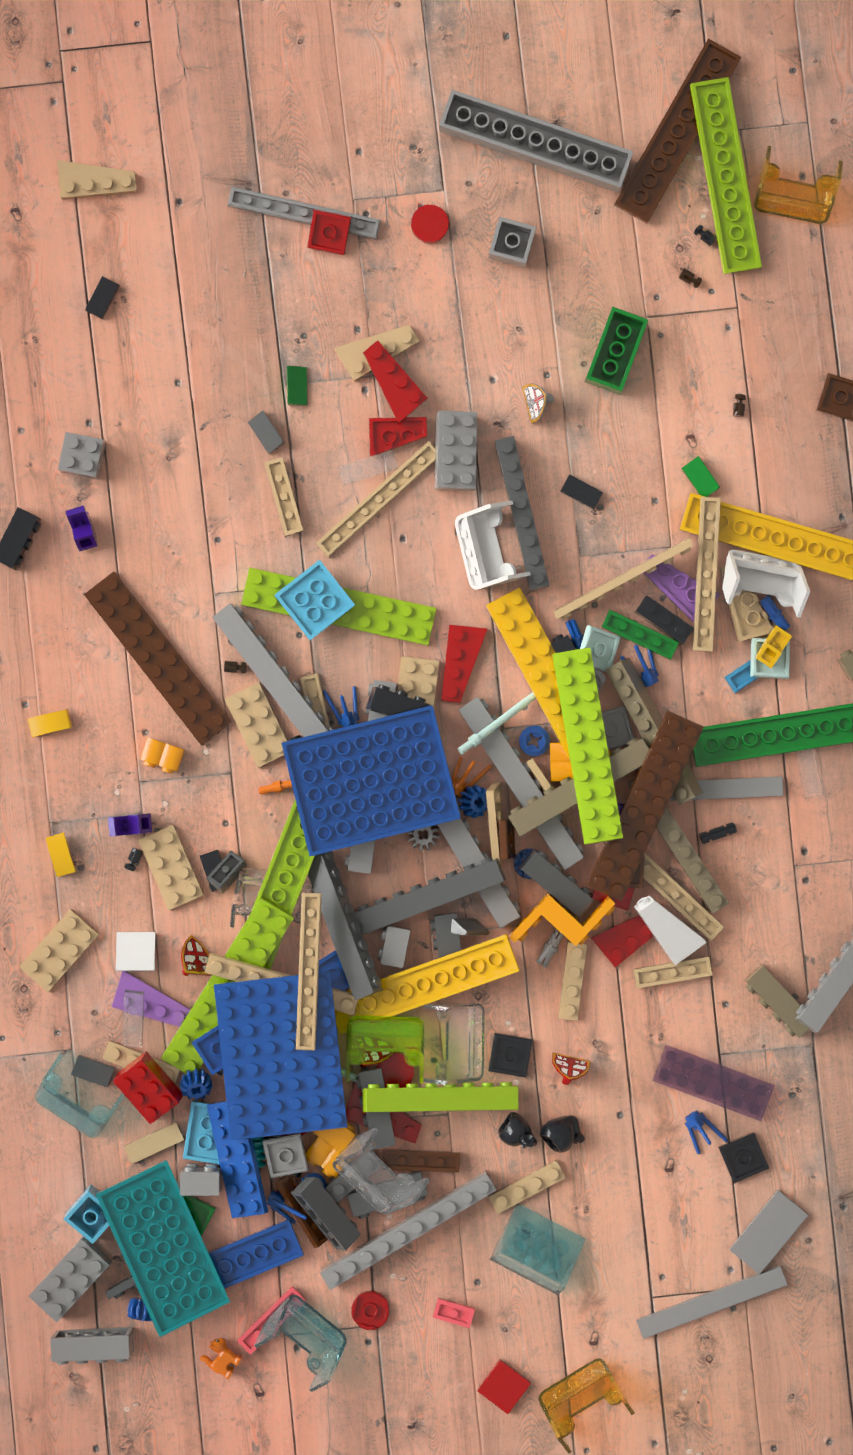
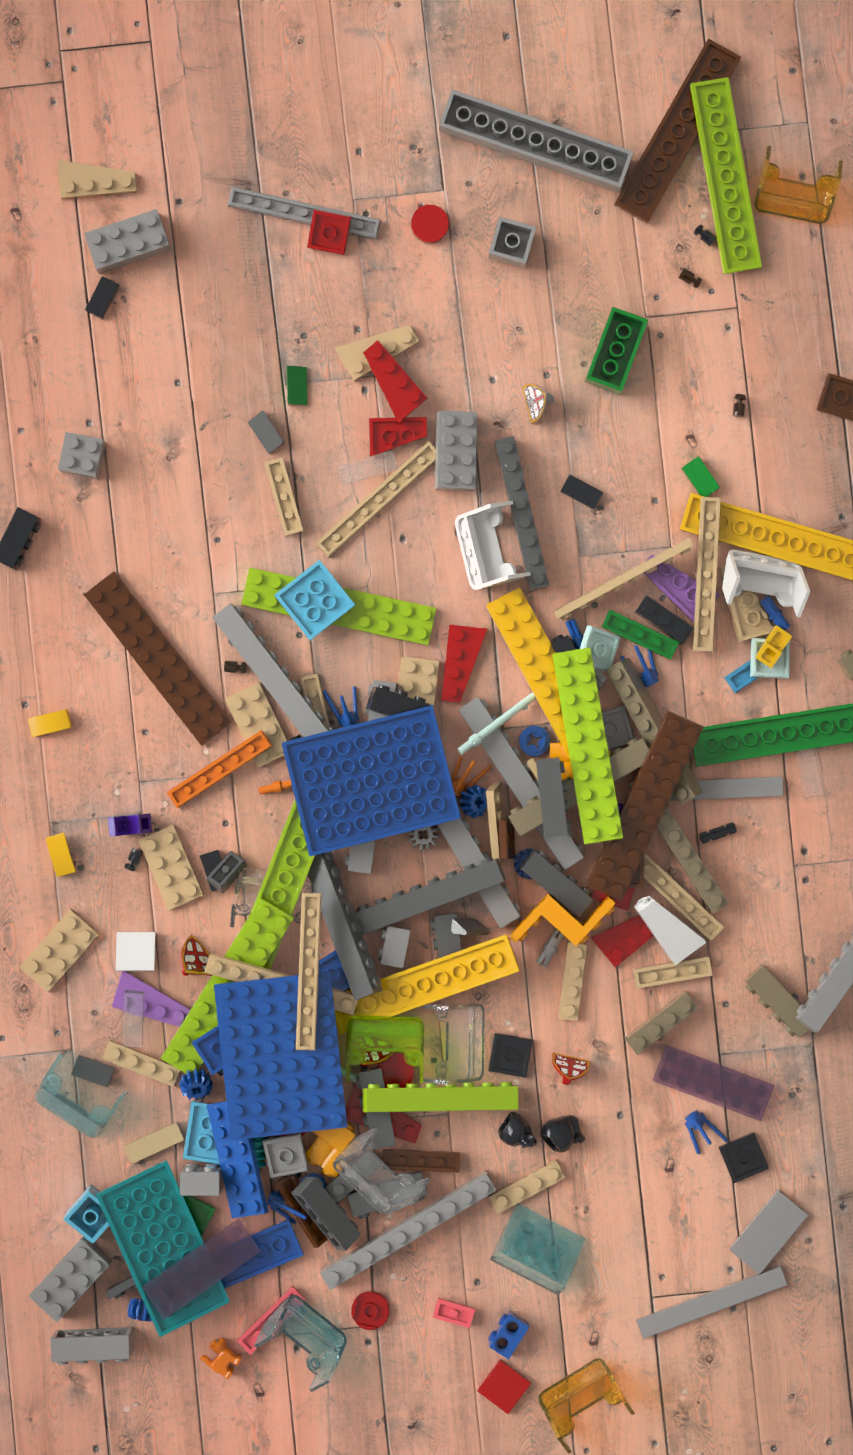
(82, 528): dark purple brick -> none
(127, 241): none -> light grey brick
(148, 1087): red brick -> none
(162, 754): light orange brick -> none
(200, 1269): none -> clear purple plate
(219, 768): none -> orange tile
(512, 1336): none -> blue brick
(552, 798): none -> dark grey brick
(661, 1022): none -> dark tan brick

